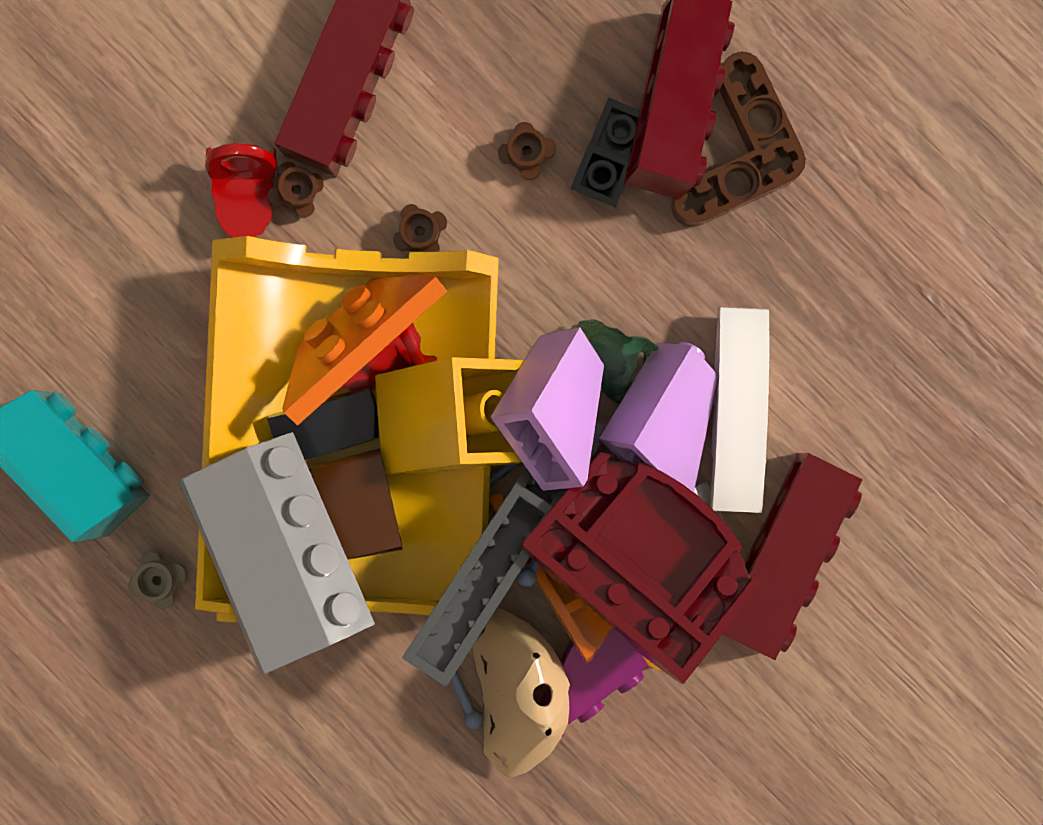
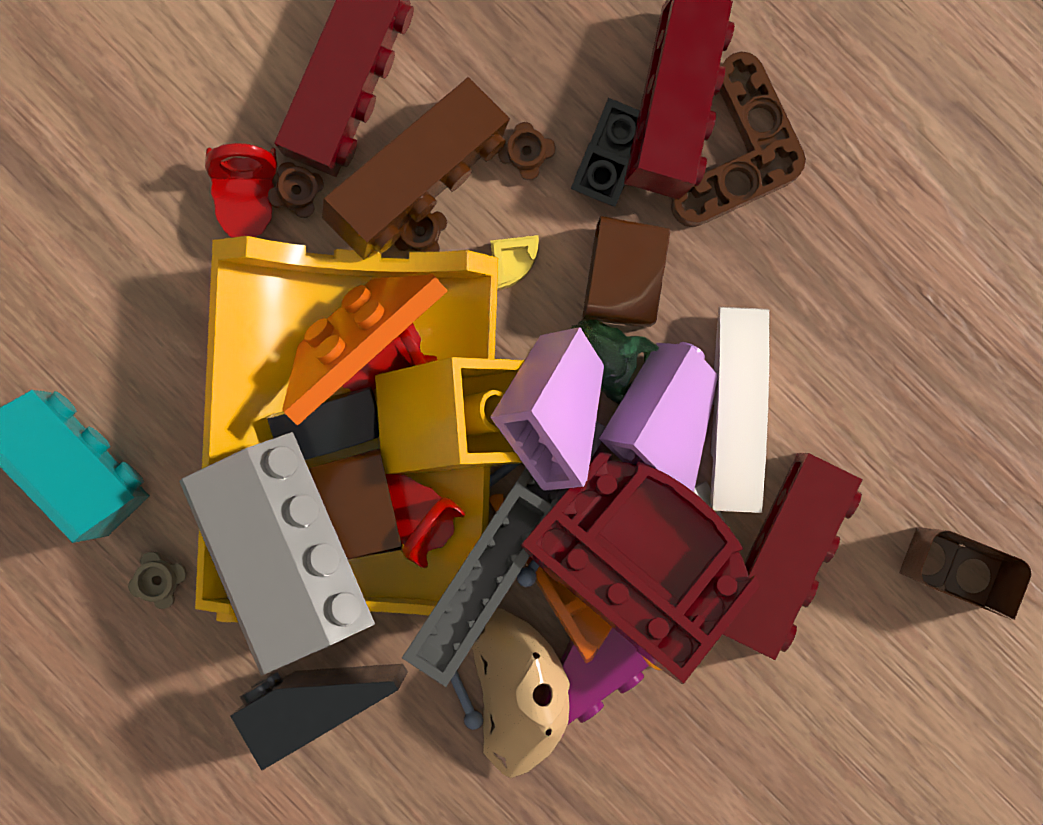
(296, 709): none -> black slope
(415, 169): none -> reddish brown brick
(421, 516): none -> red piece
(514, 258): none -> light yellow tile
(626, 272): none -> reddish brown piece
(1007, 573): none -> reddish brown piece

